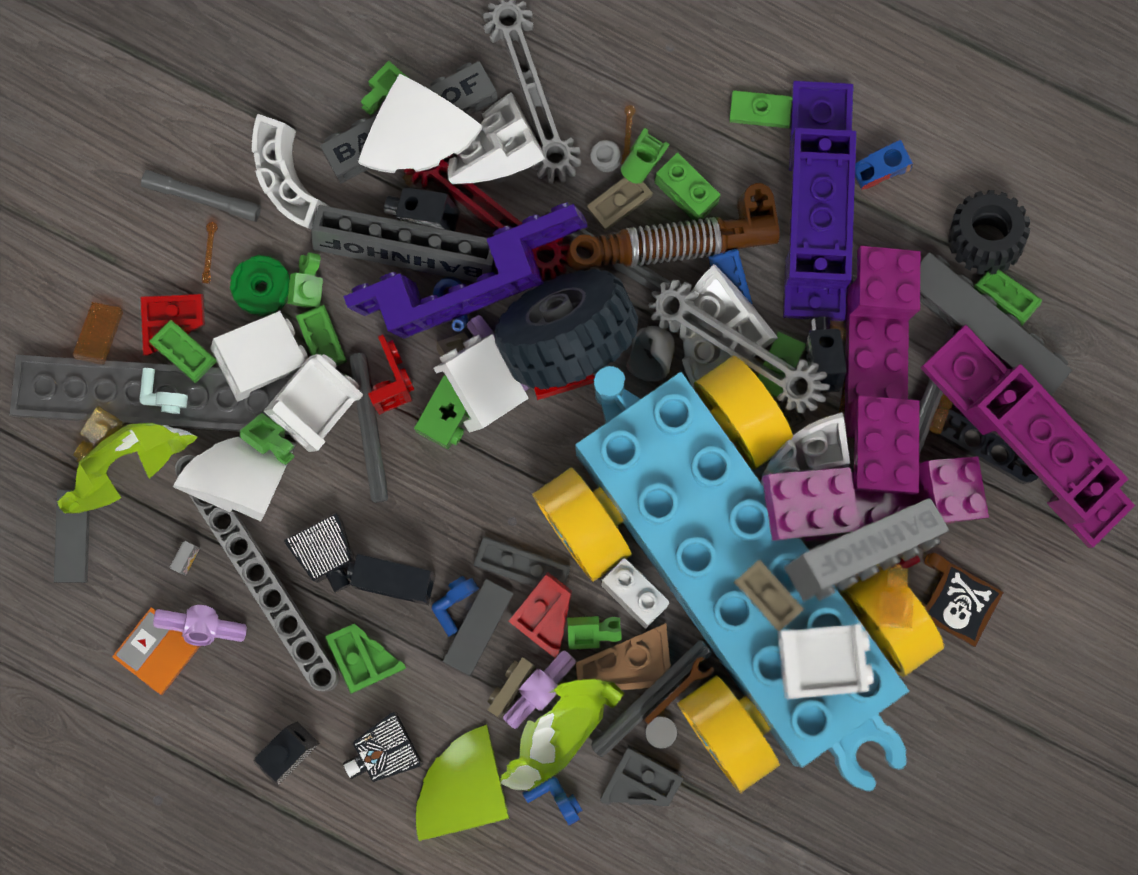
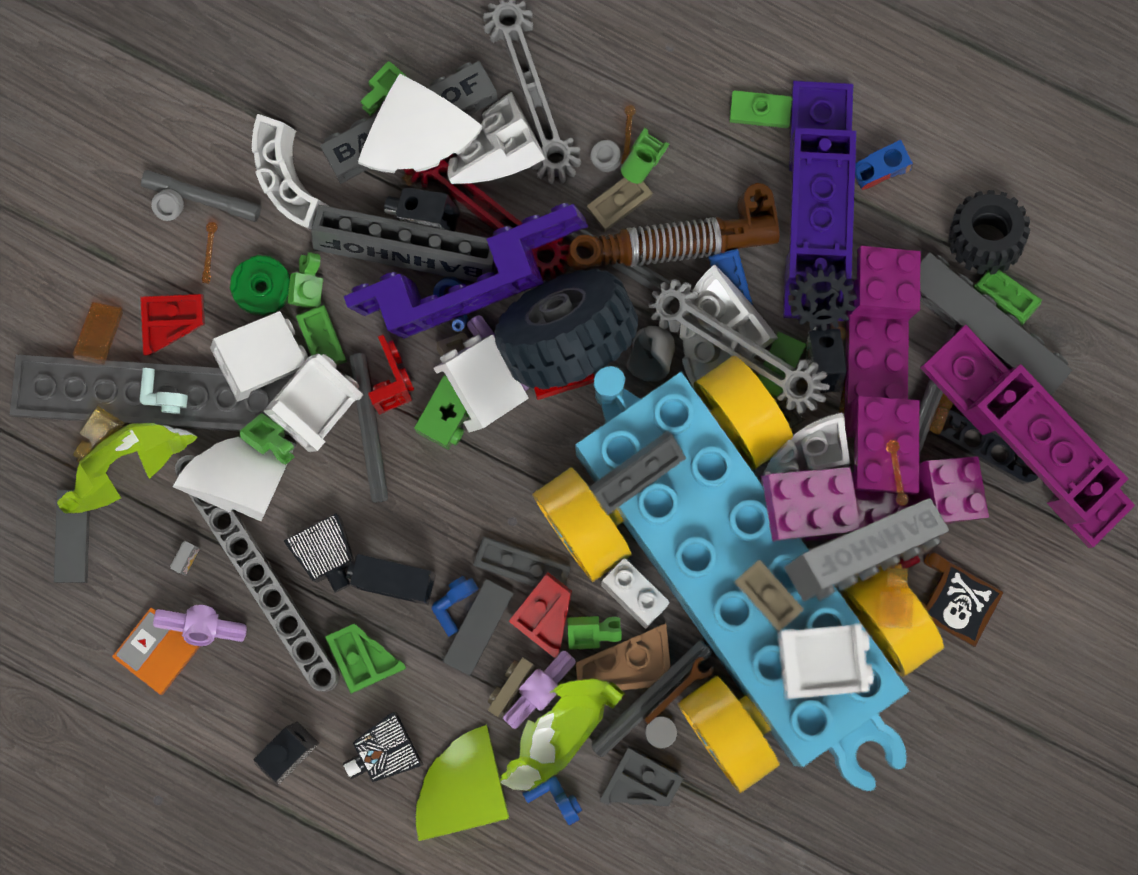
(167, 204): none -> light grey tile
(183, 351): bright green plate -> none
(637, 472): none -> dark grey tile
(687, 188): bright green brick -> none
(822, 295): none -> black gear
(892, 447): none -> clear orange hinge

